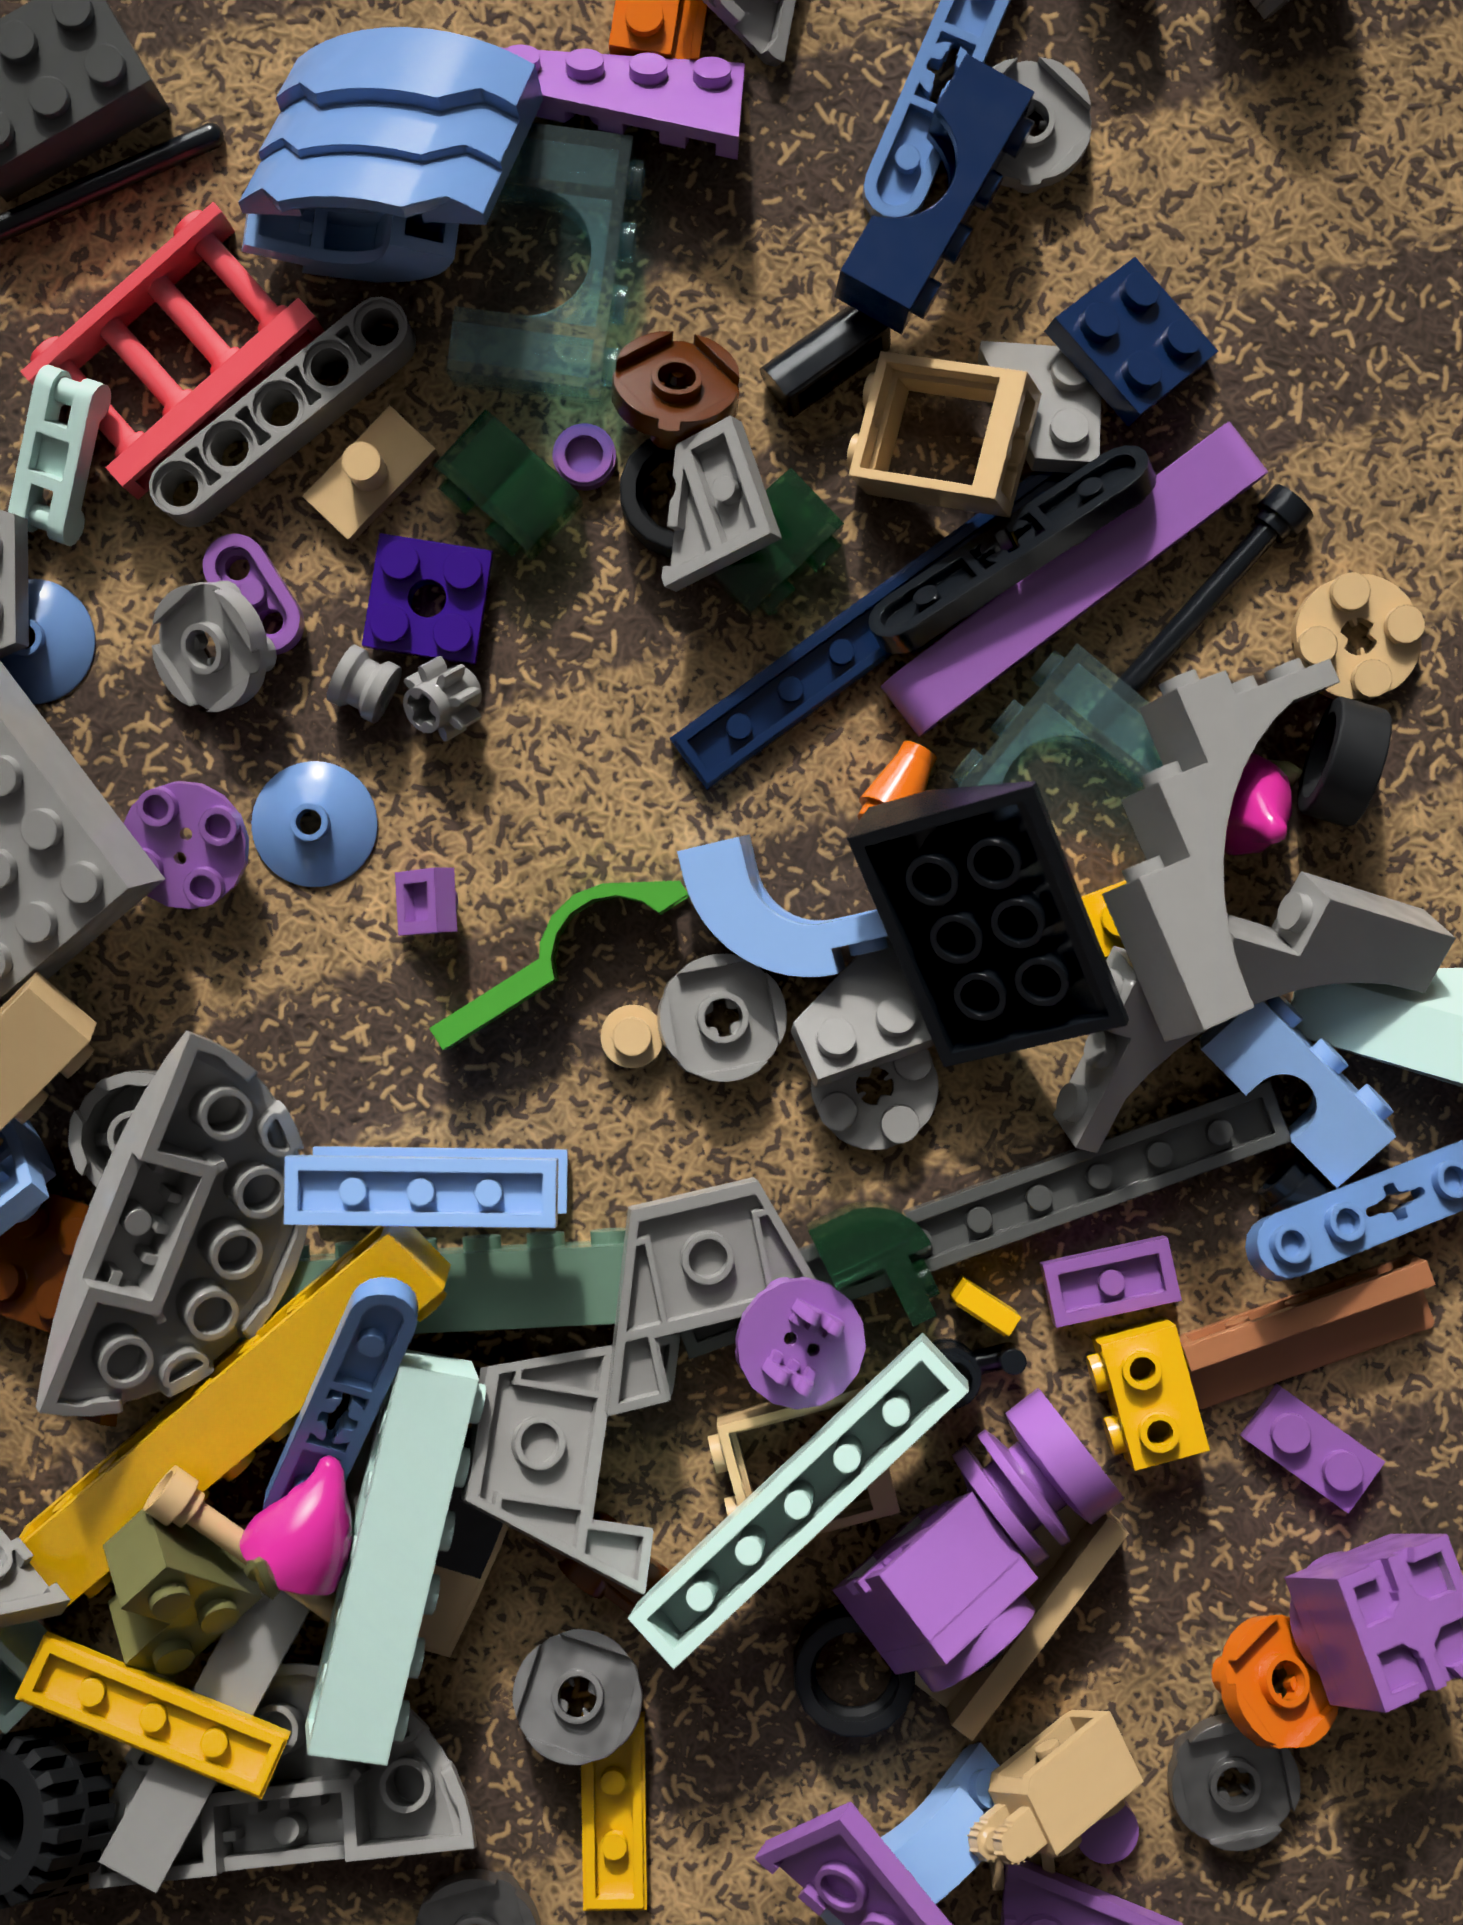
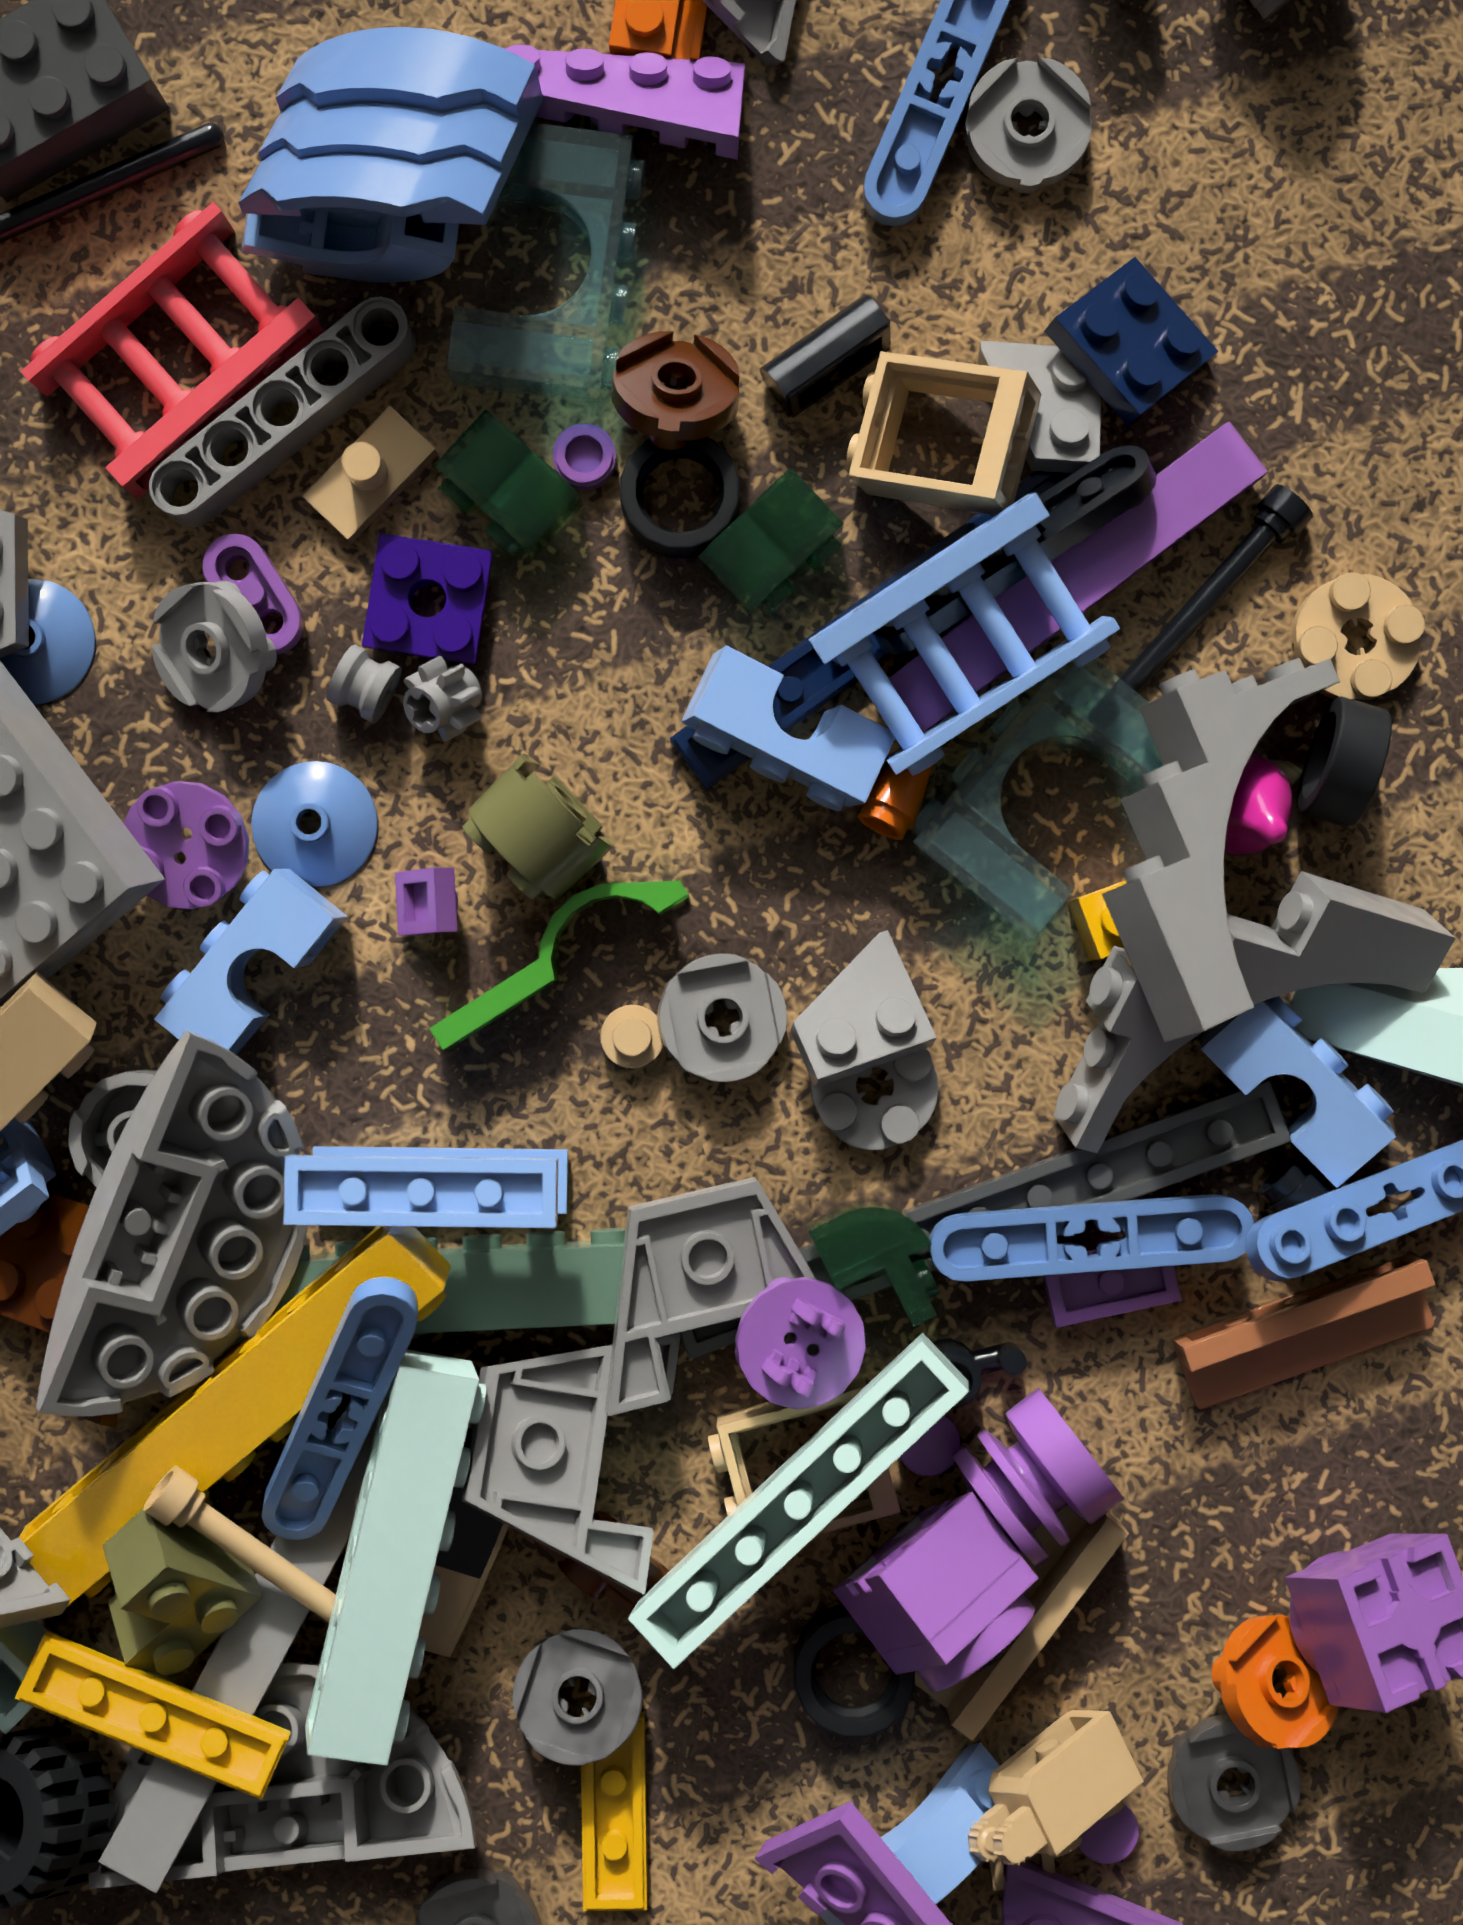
(58, 453): light aqua plate -> none
(278, 916): none -> light blue arch
(303, 1537): dark pink hat -> none
(537, 830): none -> olive brick
(717, 504): light grey wing -> none
(736, 712): none -> light blue arch
(746, 919): light blue arch -> none
(898, 258): dark blue arch -> none
(934, 1449): none -> medium lavender tile
(961, 571): none -> light blue fence
(984, 1306): yellow tile -> none
(986, 919): black slope -> none
(1026, 1243): none -> medium blue piece
(1148, 1394): yellow brick -> none
(1312, 1448): medium lavender plate -> none

